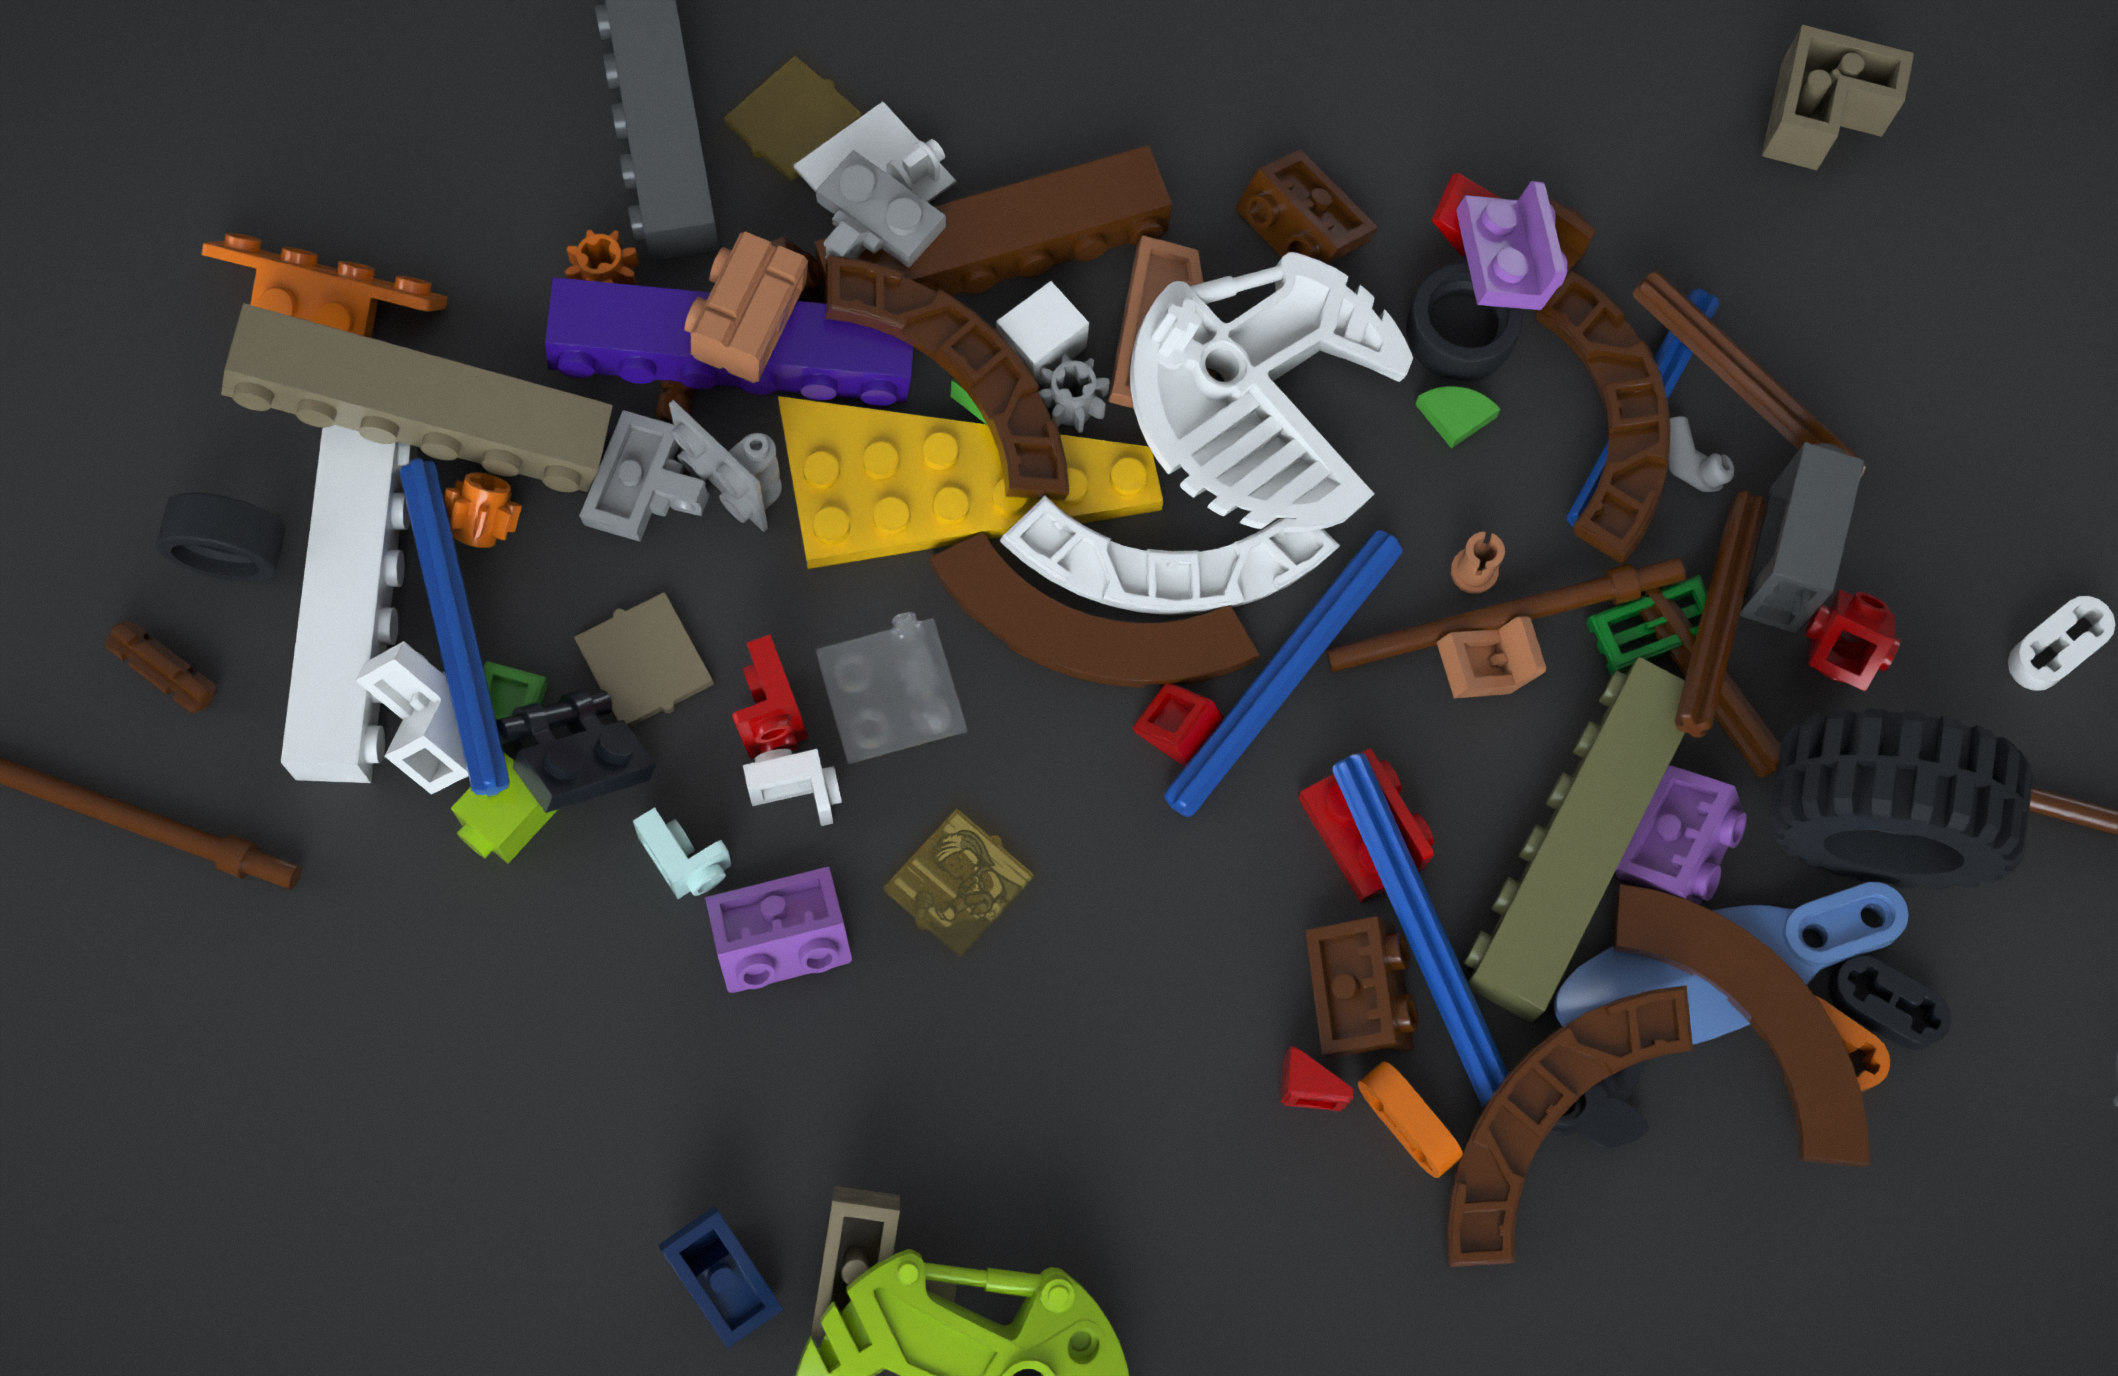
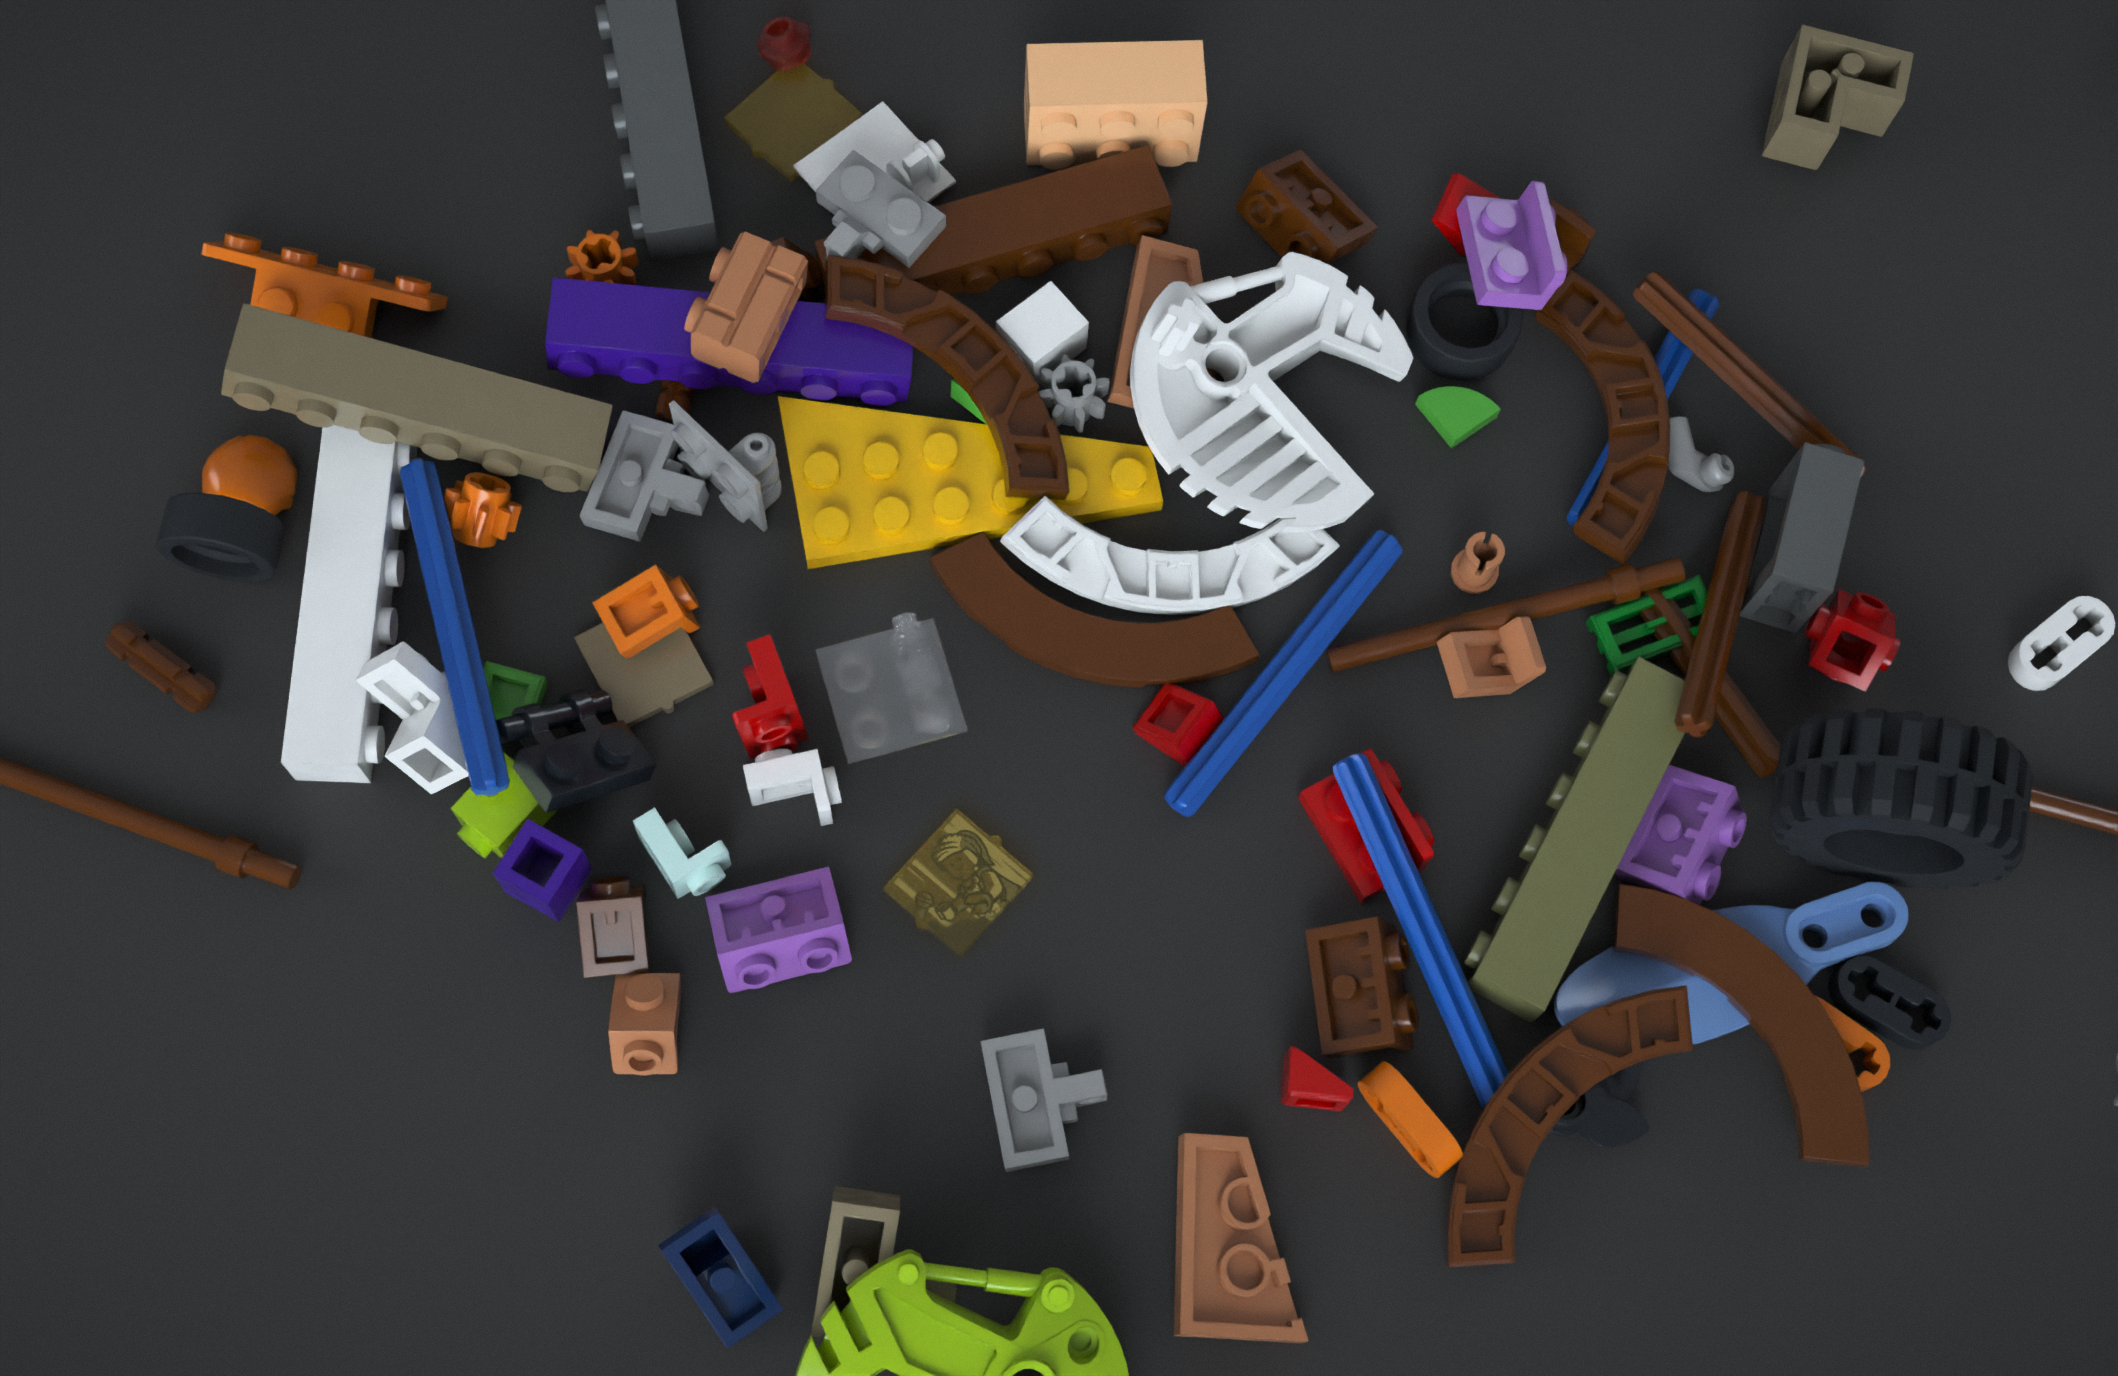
(253, 472): none -> orange hair
(543, 870): none -> dark purple brick
(613, 927): none -> bracket
(645, 1023): none -> nougat bracket
(647, 610): none -> orange bracket
(785, 43): none -> clear red plate
(1034, 1098): none -> light grey hinge
(1113, 99): none -> light nougat brick
(1225, 1248): none -> nougat wing

